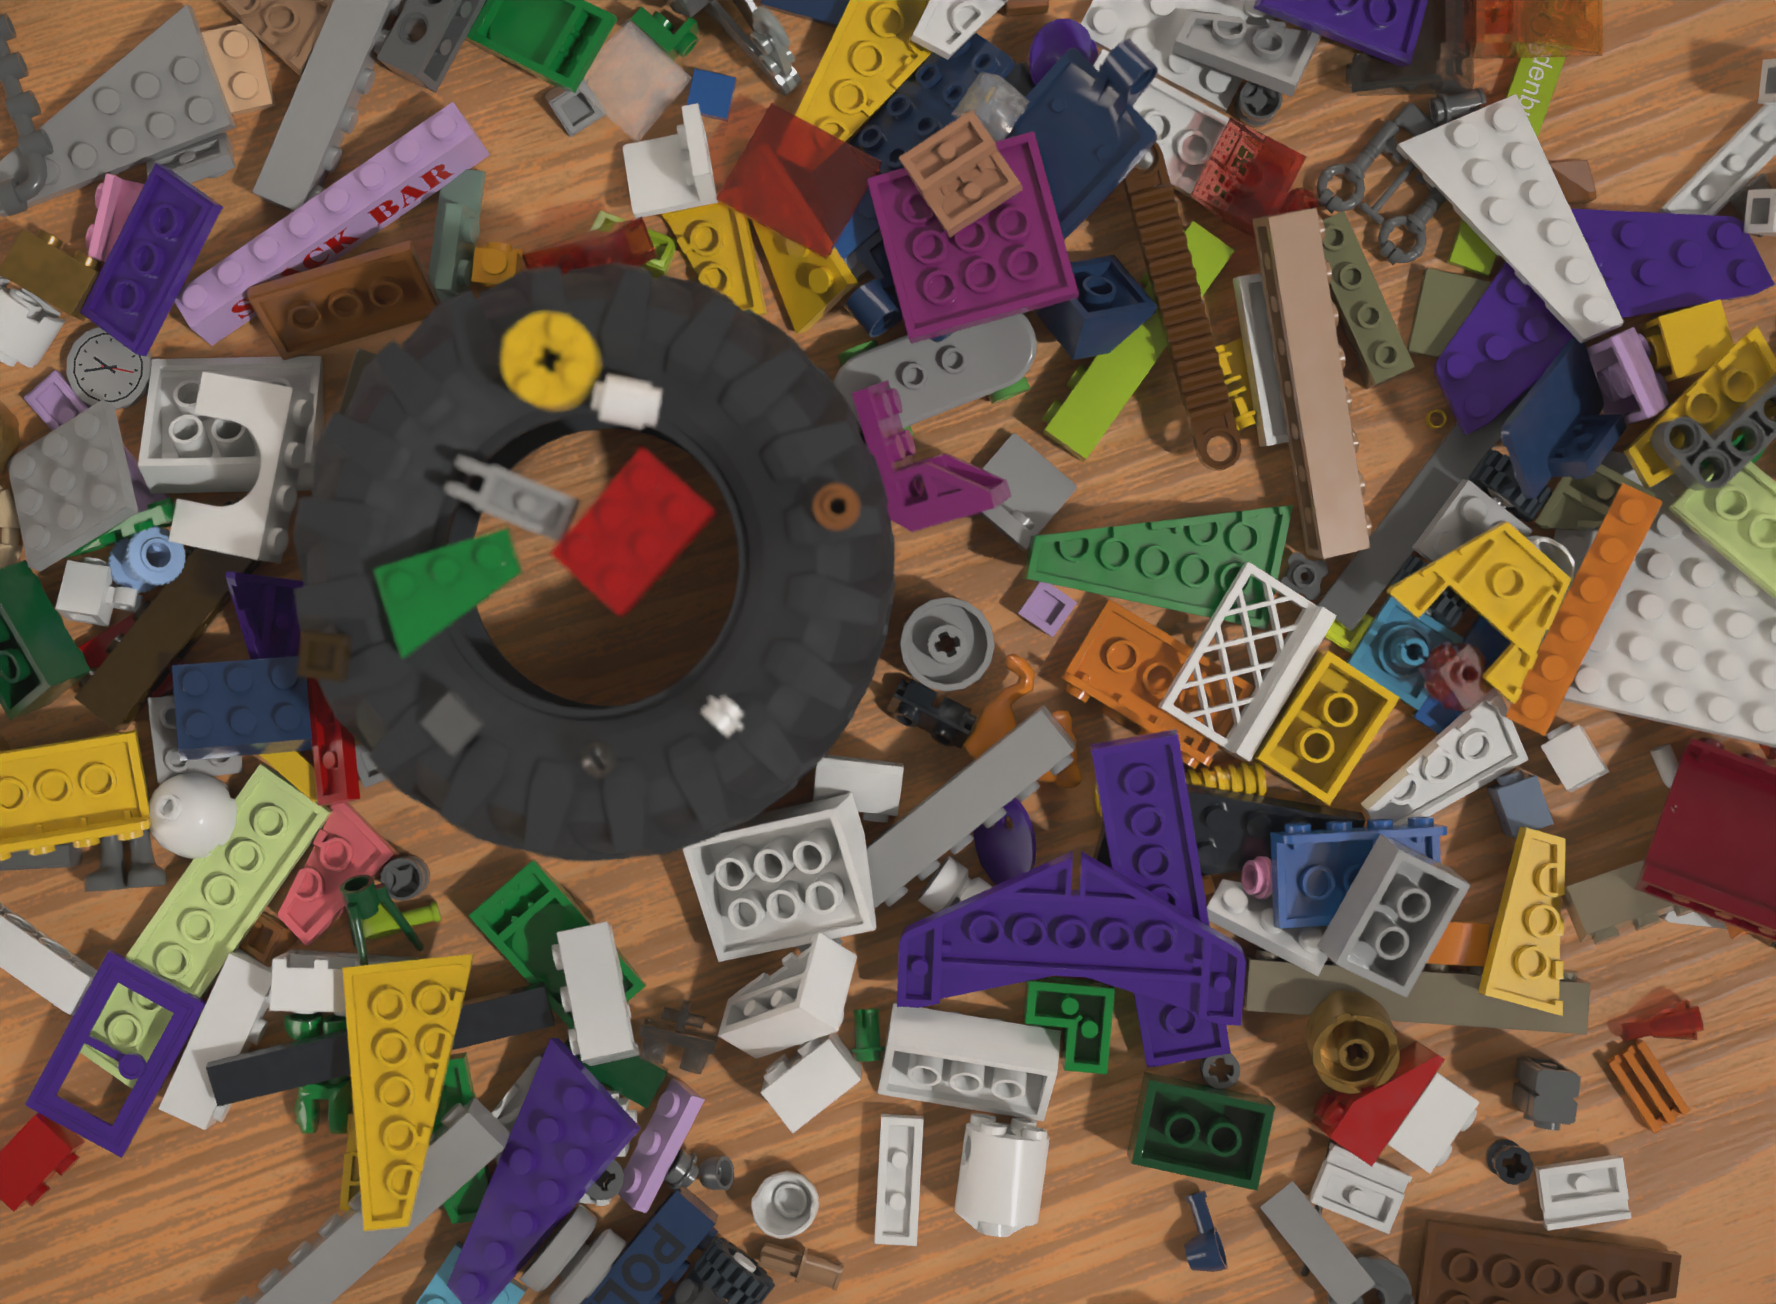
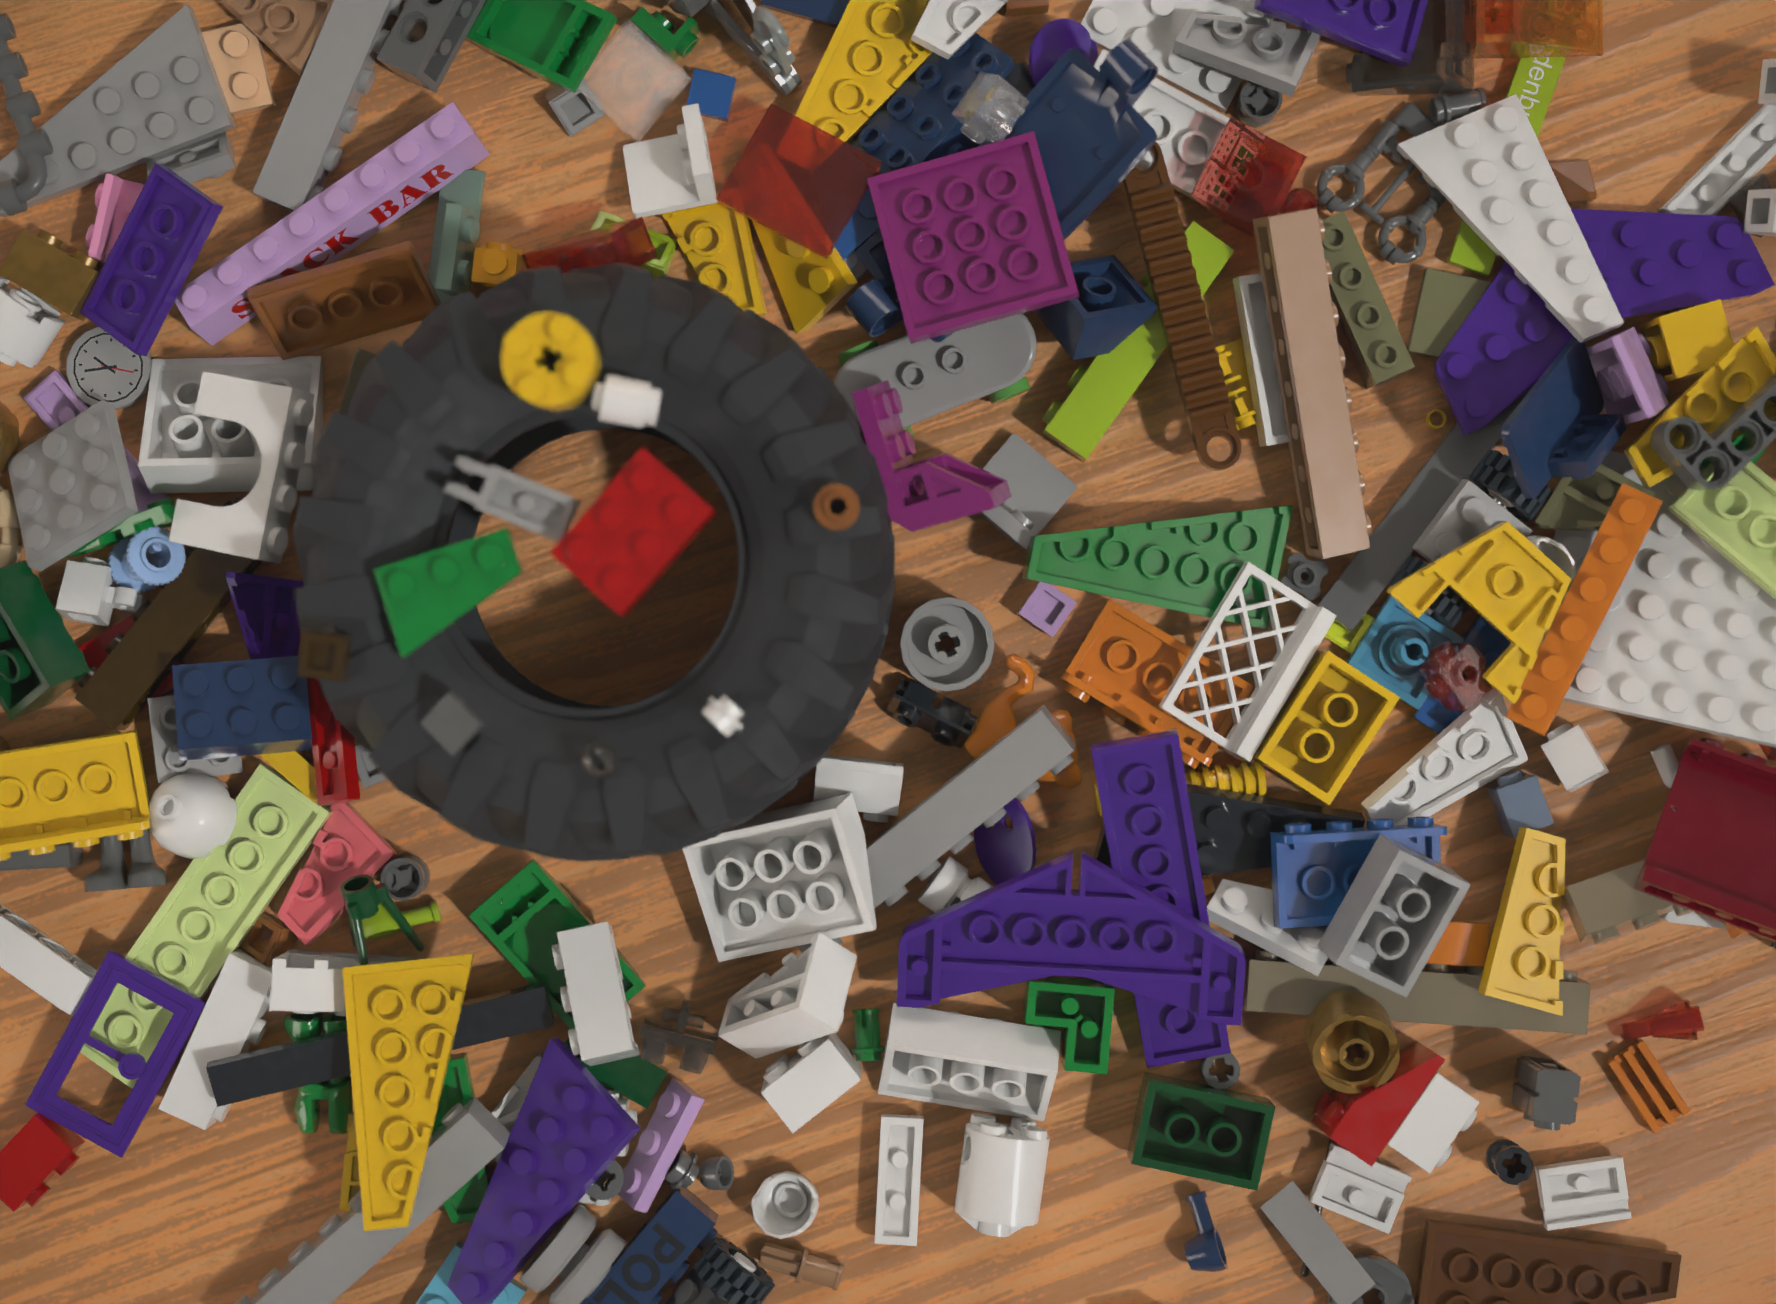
(960, 173): nougat slope -> none
(1258, 877): bright pink plate -> none

